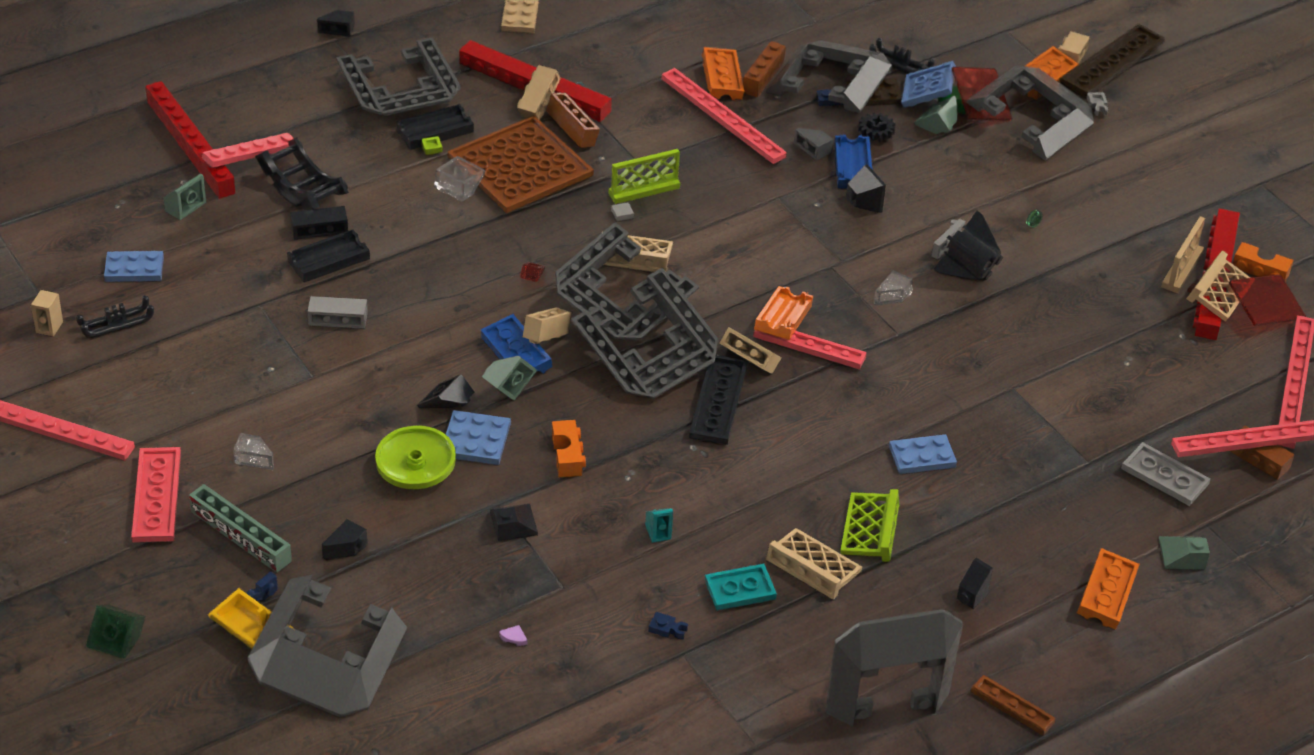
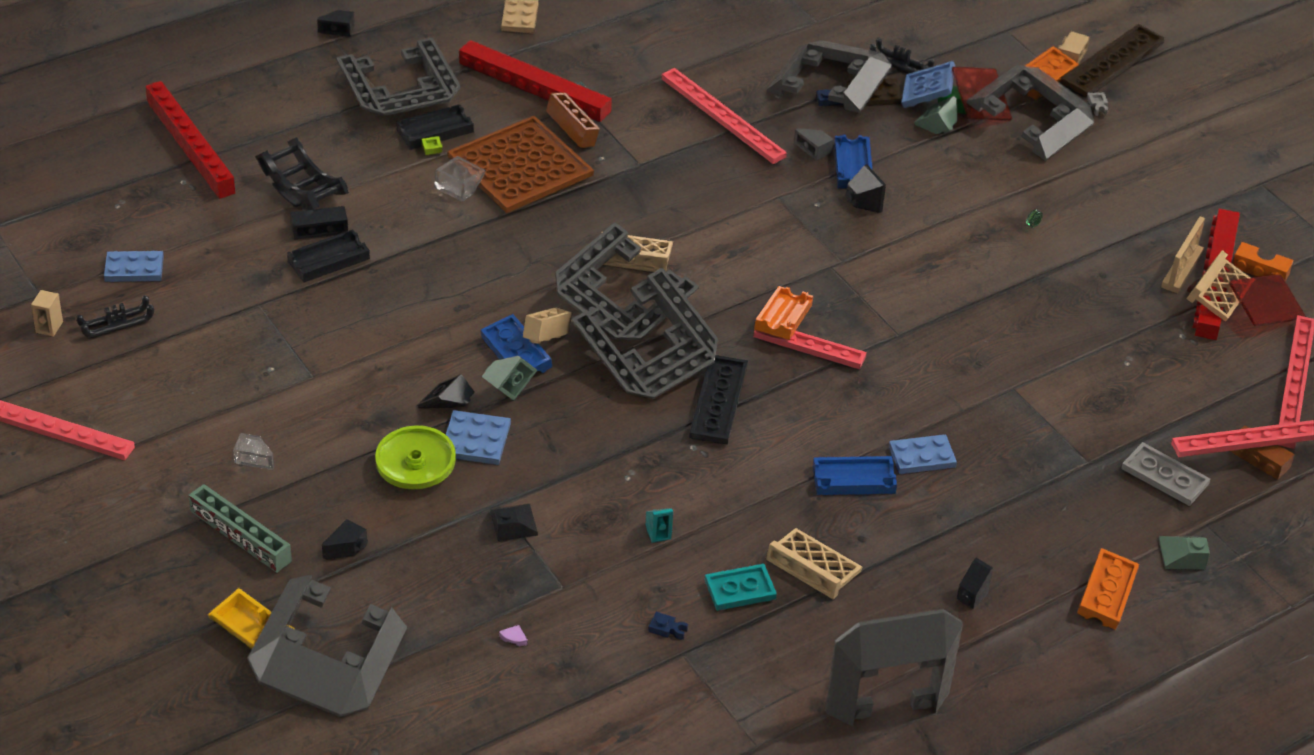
(114, 630): clear green slope -> none
(156, 494): coral plate -> none
(186, 198): sand green slope -> none
(246, 150): coral plate -> none
(264, 587): dark blue plate -> none
(337, 312): light grey brick -> none
(532, 271): clear red slope -> none
(538, 92): tan brick -> none
(569, 449): orange arch -> none
(622, 211): light grey tile -> none
(646, 186): lime fence -> none
(722, 73): orange gear -> none
(750, 350): tan brick -> none
(764, 69): dark orange brick -> none
(854, 475): none -> blue gear
(876, 127): black gear -> none
(887, 530): lime fence -> none
(894, 289): clear slope -> none
(940, 244): light grey hinge -> none
(971, 251): black brick -> none
(1013, 705): dark orange tile -> none

